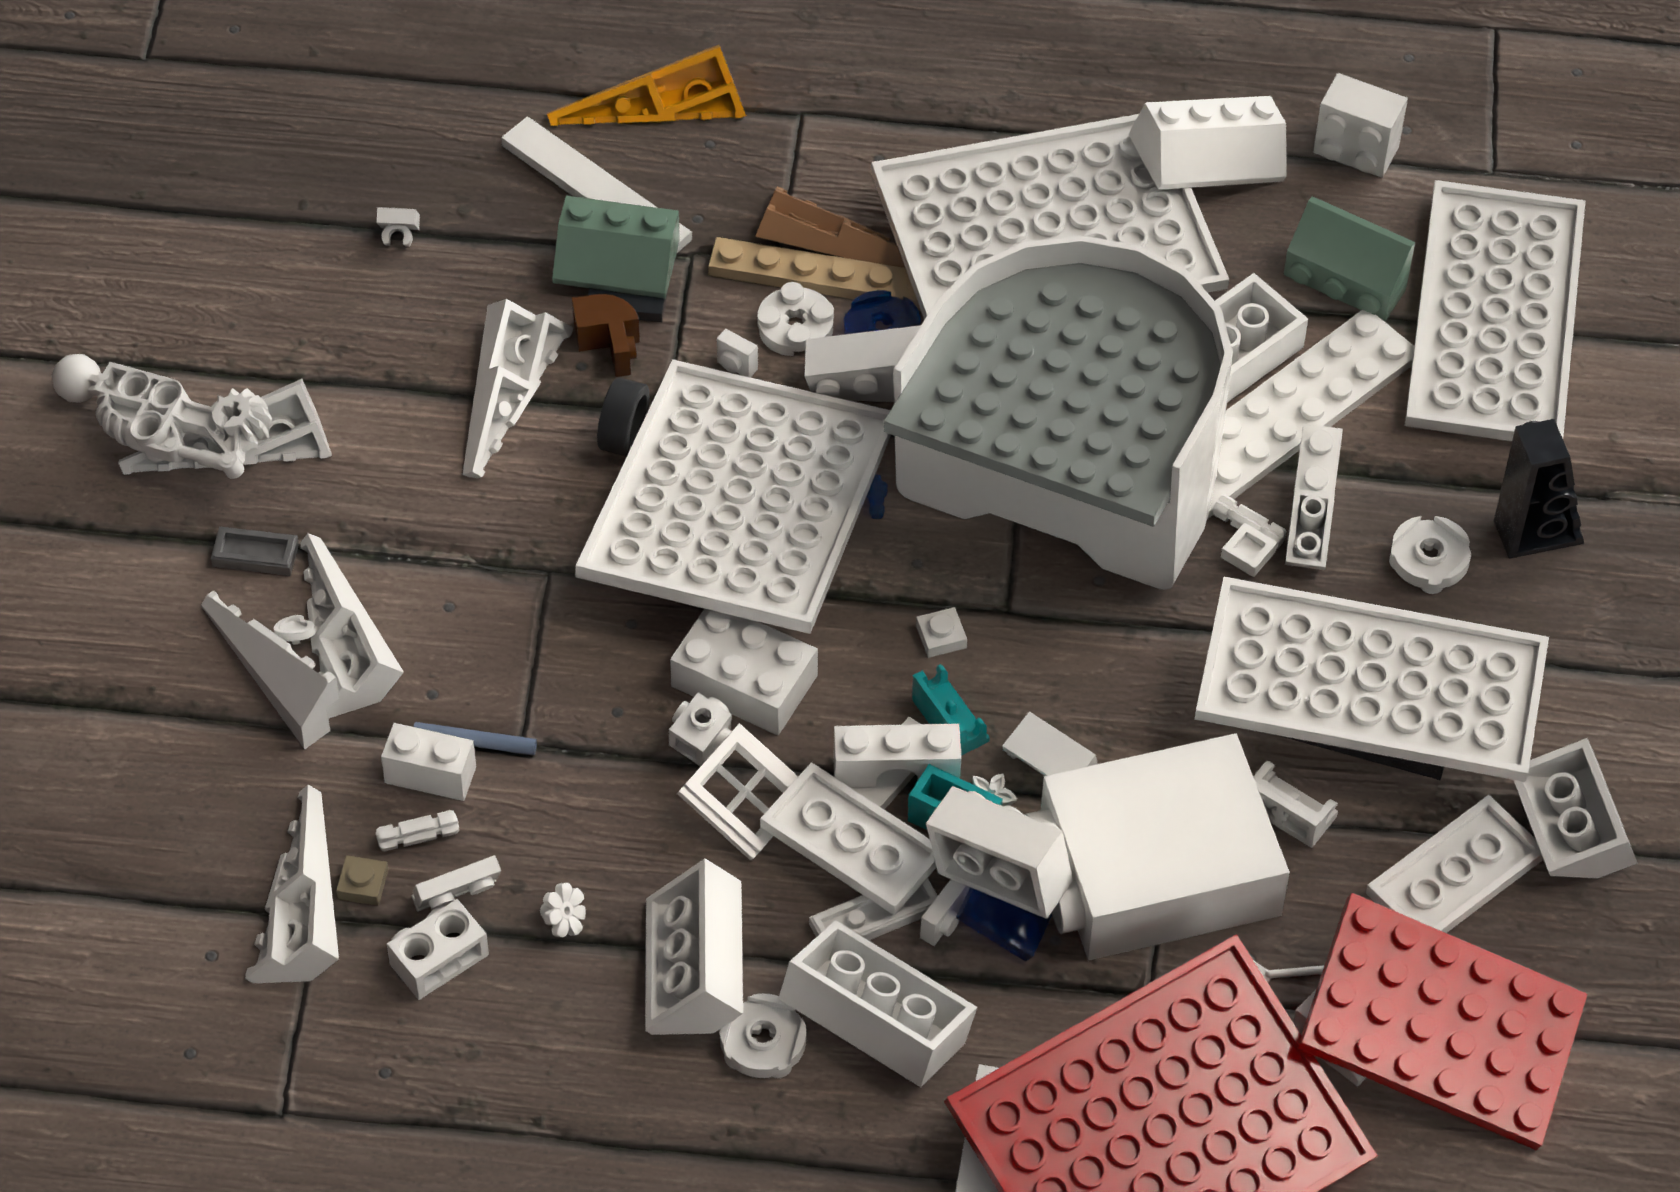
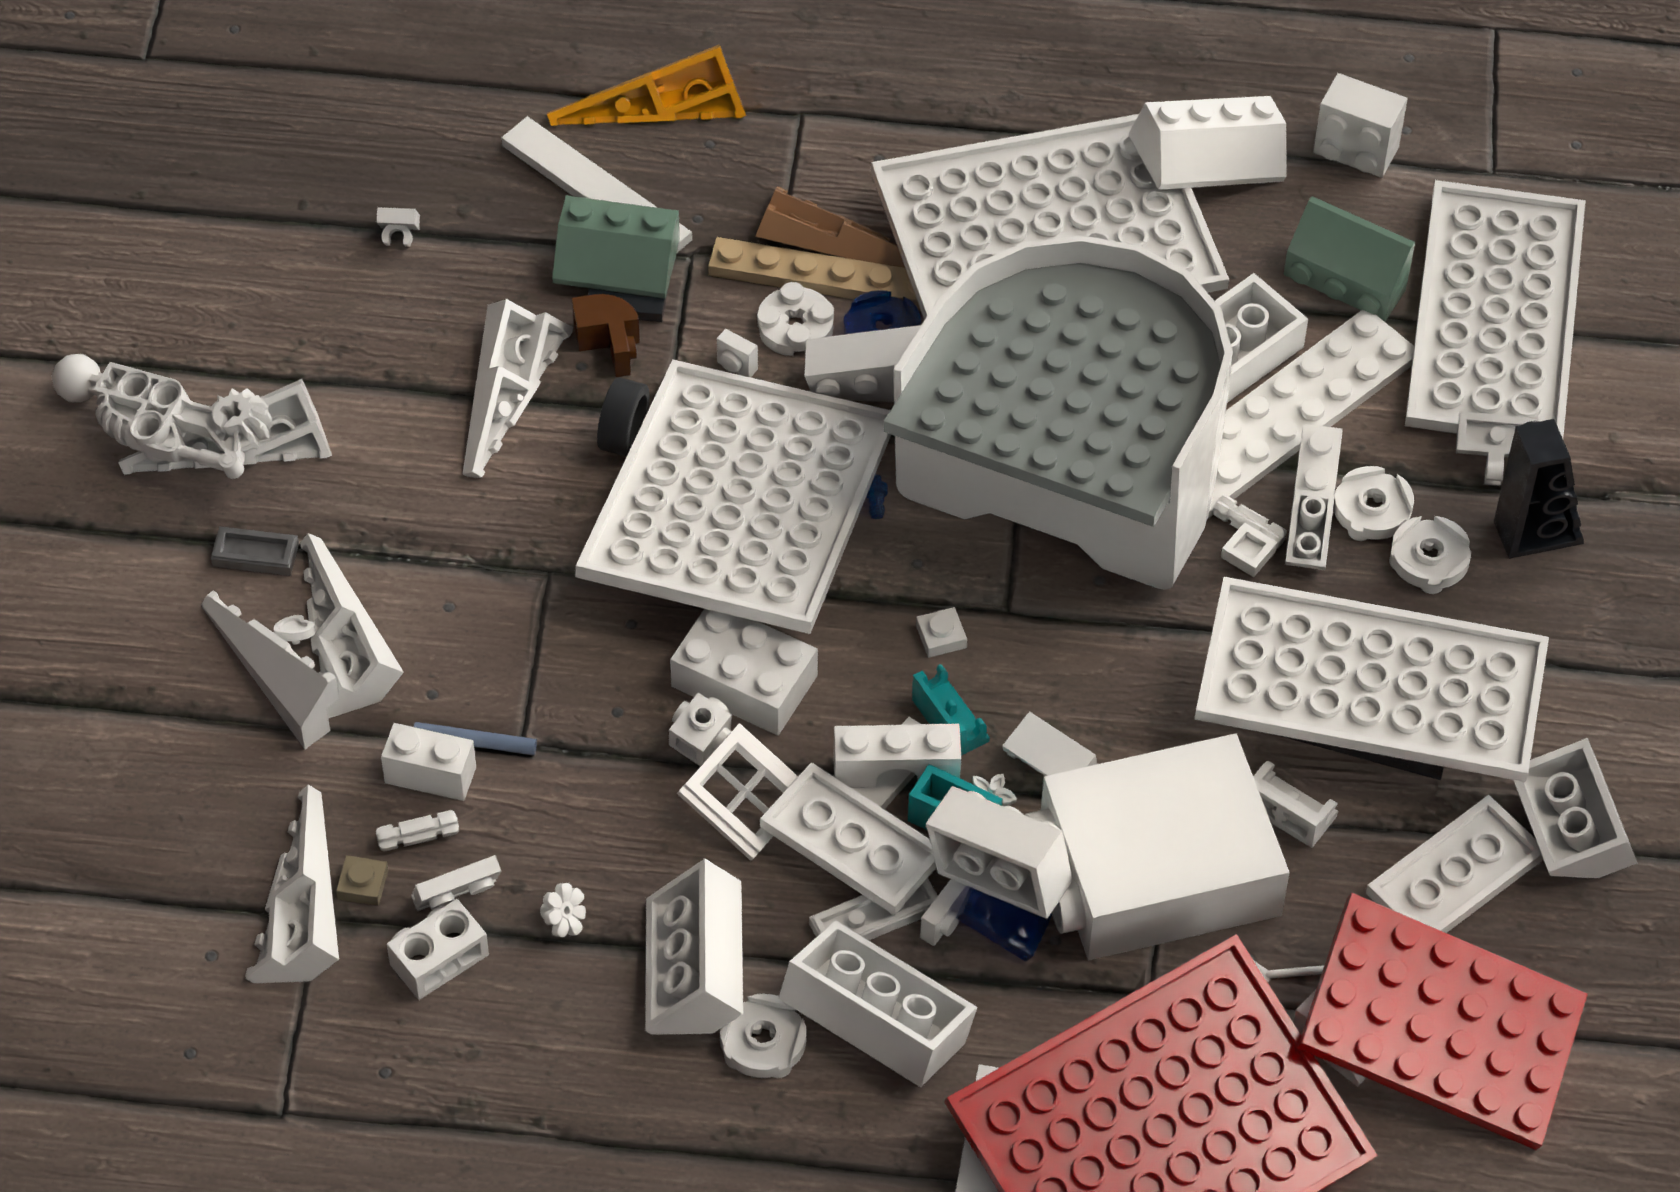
(1366, 521): none -> white plate
(1488, 436): none -> white plate

